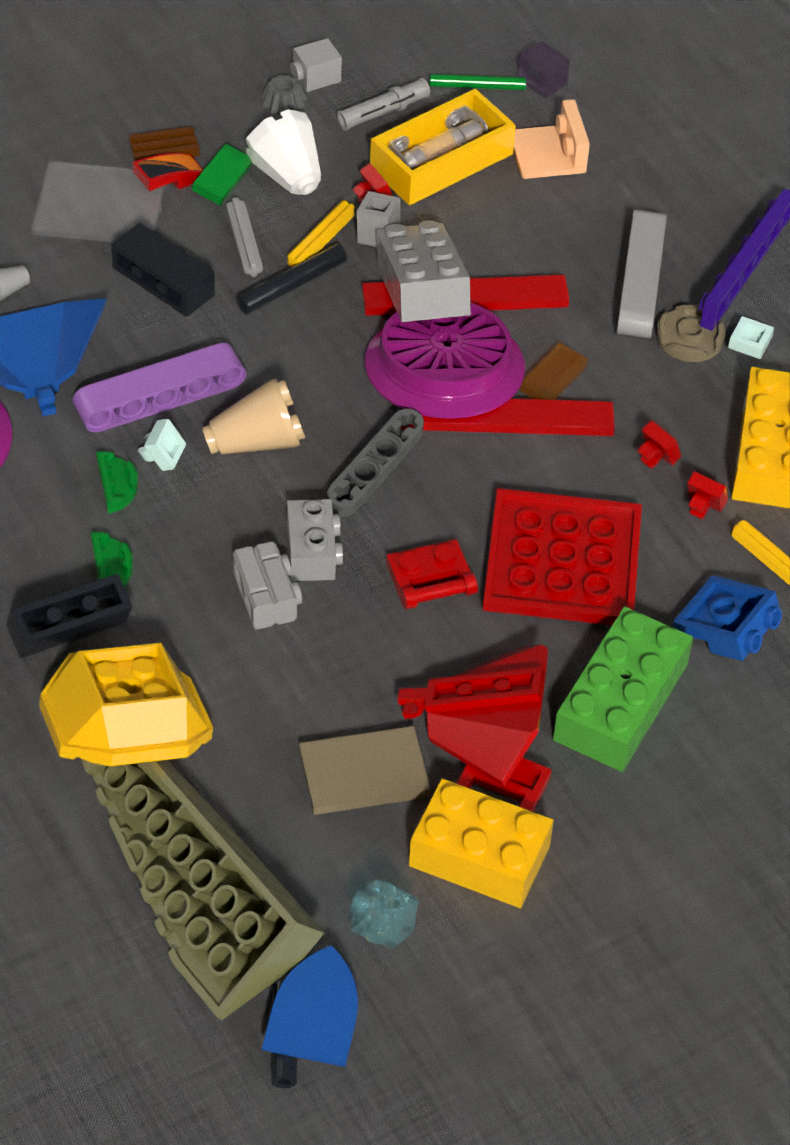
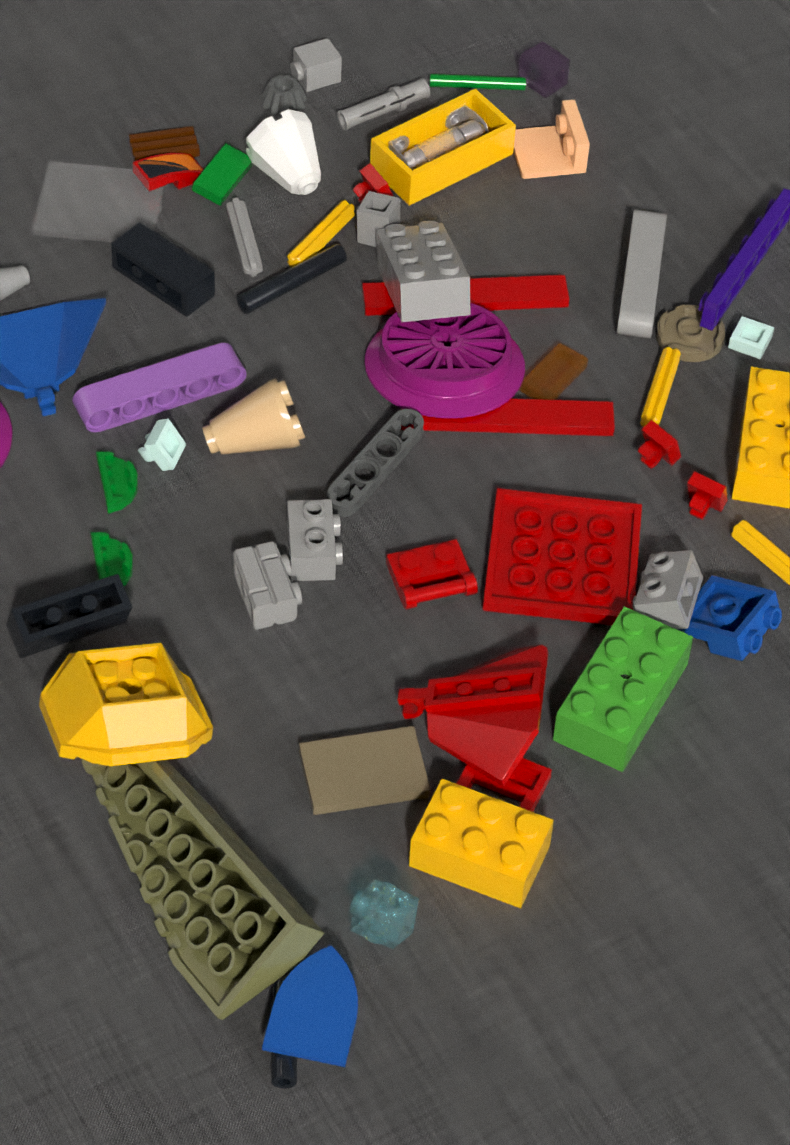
(660, 386): none -> yellow axle
(669, 588): none -> light grey brick

